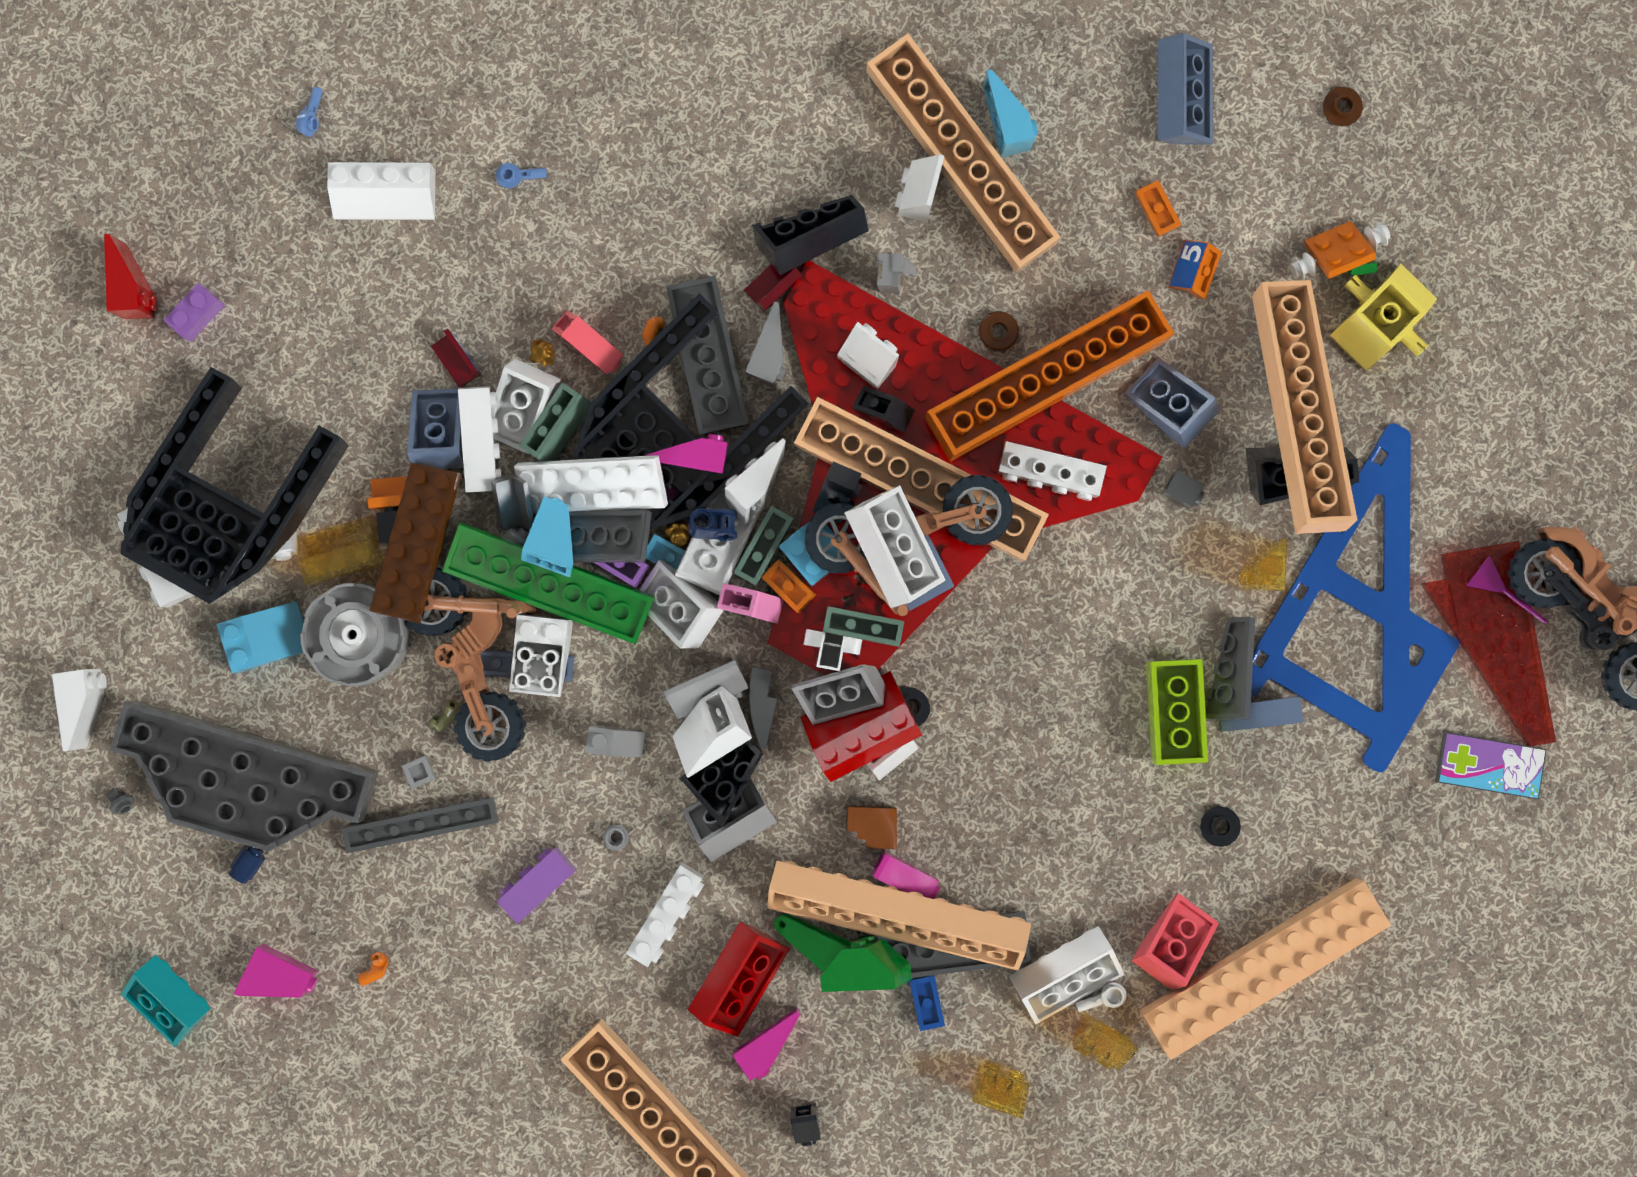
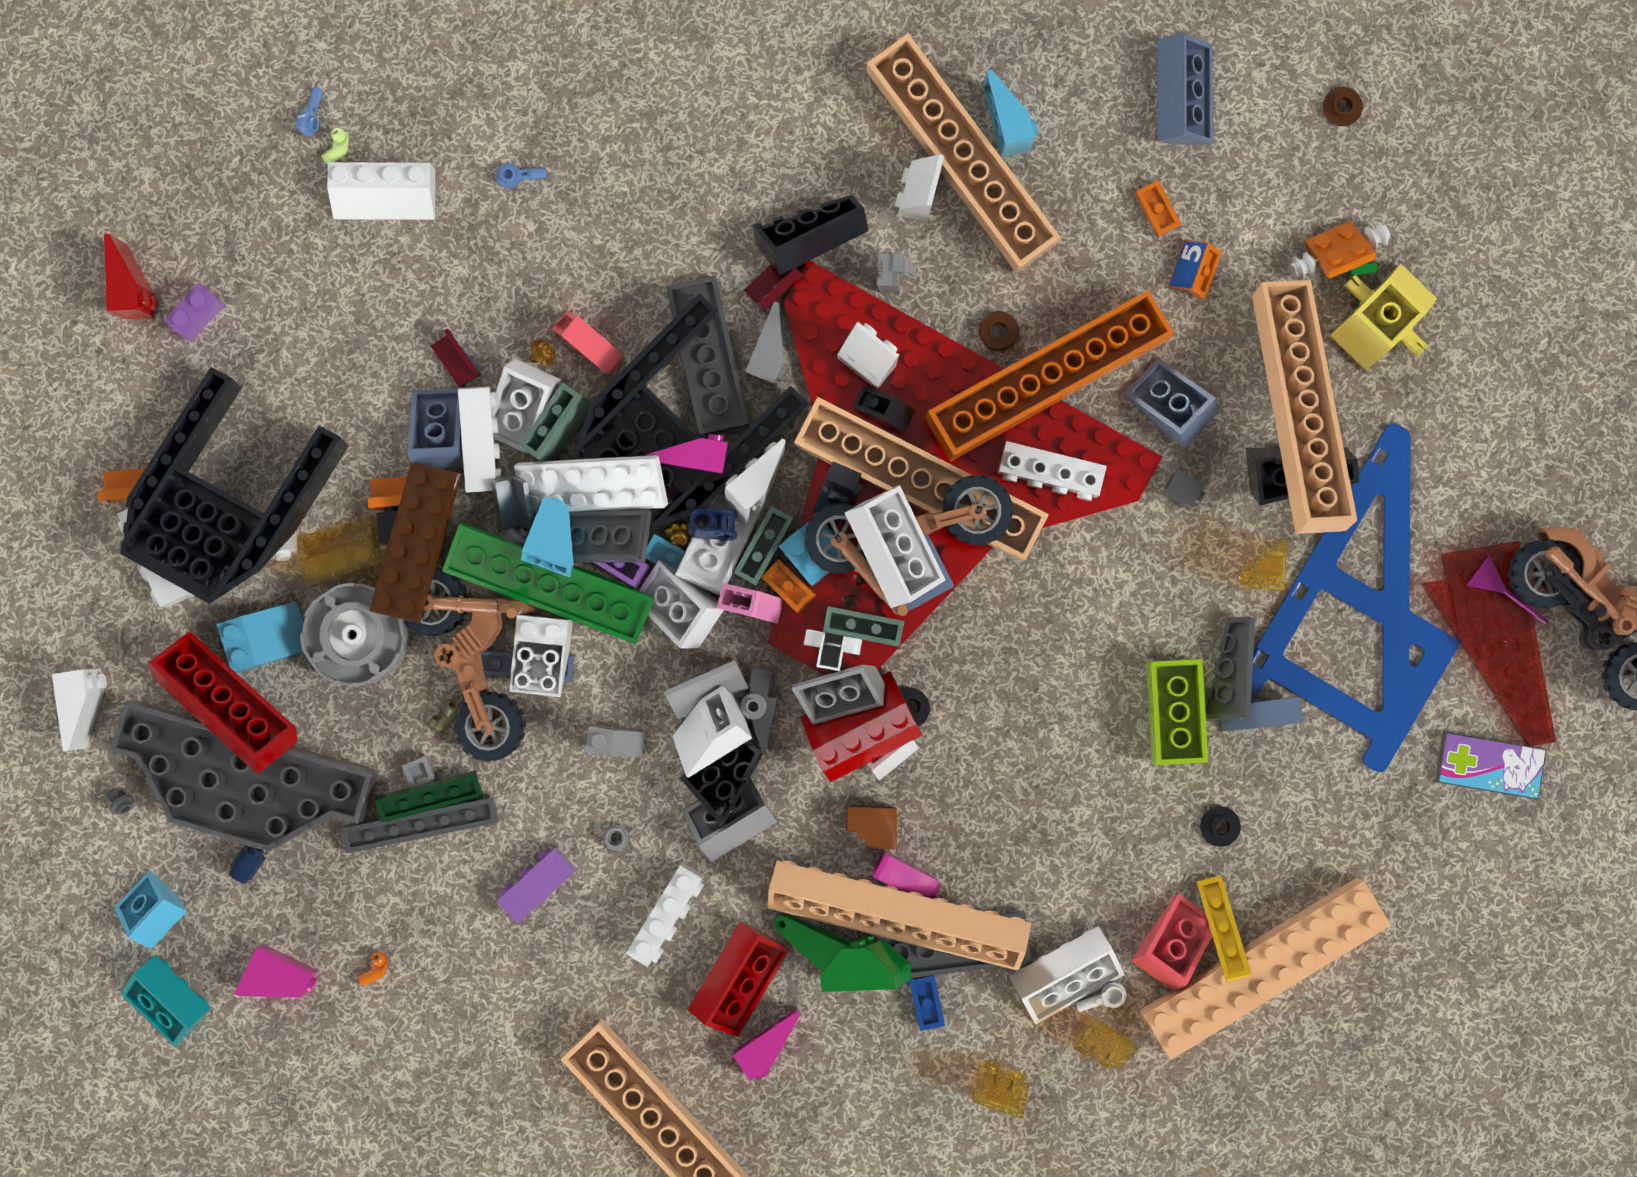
(118, 485): none -> orange panel
(149, 910): none -> medium azure slope
(223, 702): none -> red brick
(339, 146): none -> yellowish green arm
(428, 796): none -> dark green plate
(652, 328): orange arm -> none
(761, 706): none -> light grey plate
(805, 1124): black slope -> none
(1223, 928): none -> yellow plate

